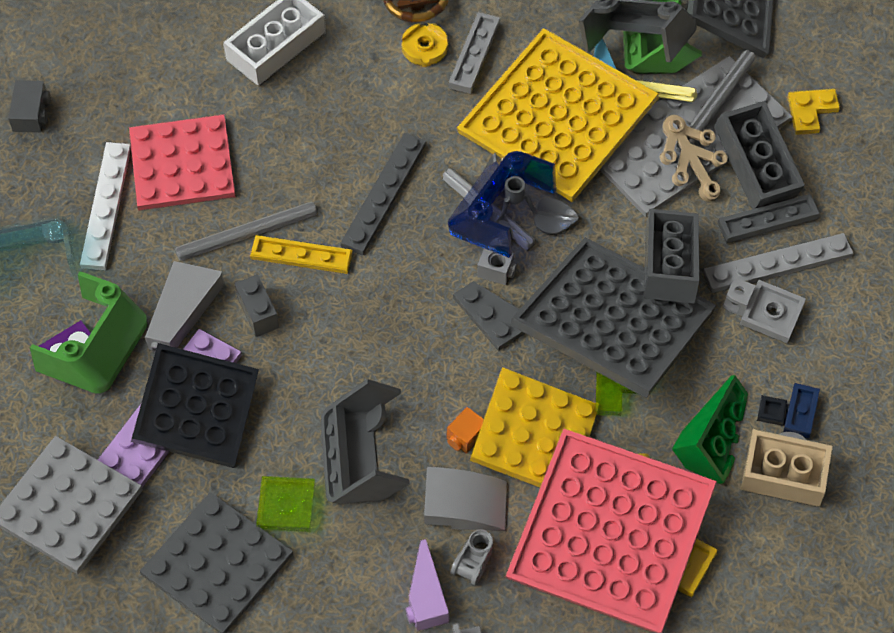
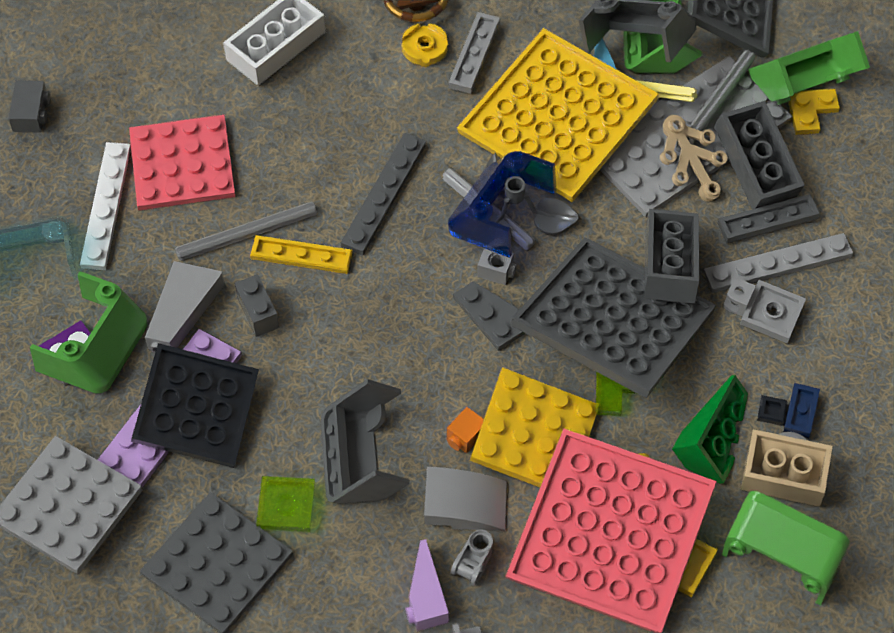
(788, 539): none -> bright green windscreen
(810, 67): none -> bright green windscreen

